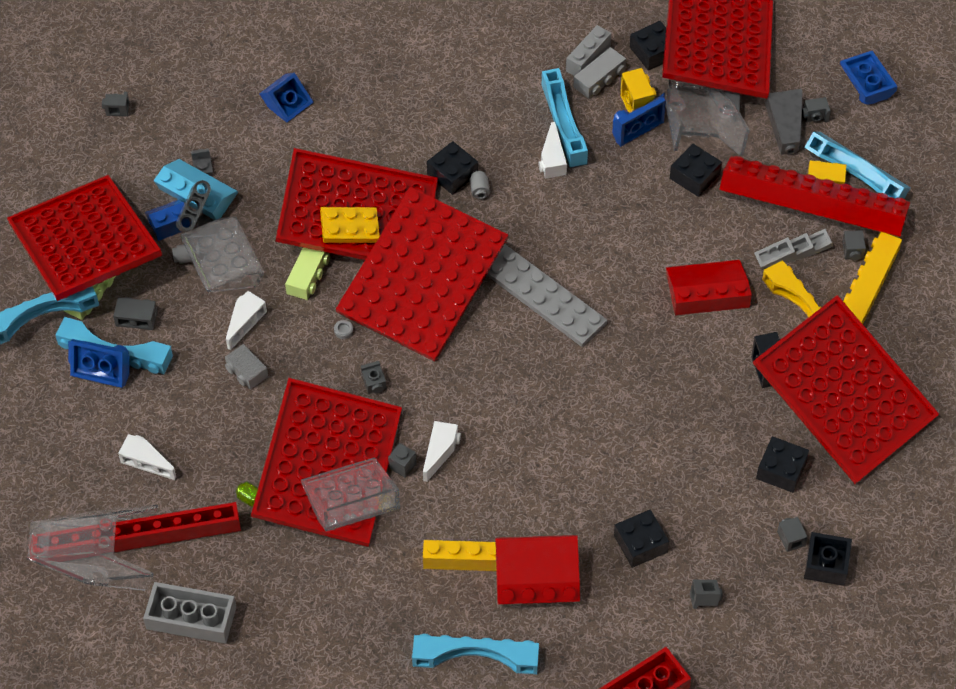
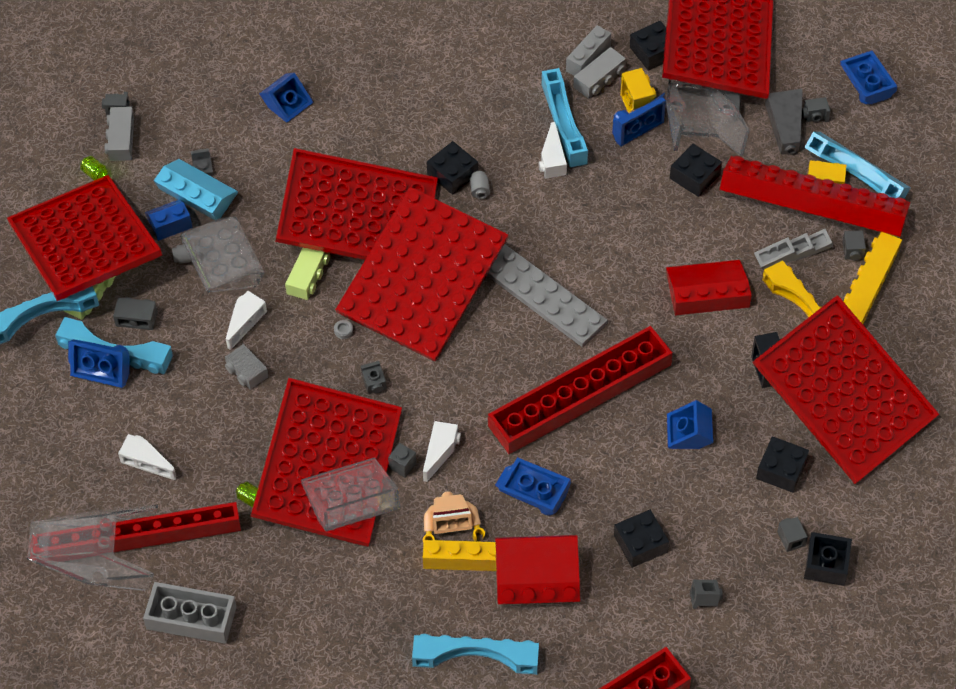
(93, 168): none -> clear neon green brick
(120, 133): none -> light grey brick
(199, 199): dark grey beam -> none
(349, 224): yellow plate -> none
(451, 514): none -> light nougat torso
(534, 485): none -> blue slope
(579, 389): none -> red brick
(690, 426): none -> blue slope

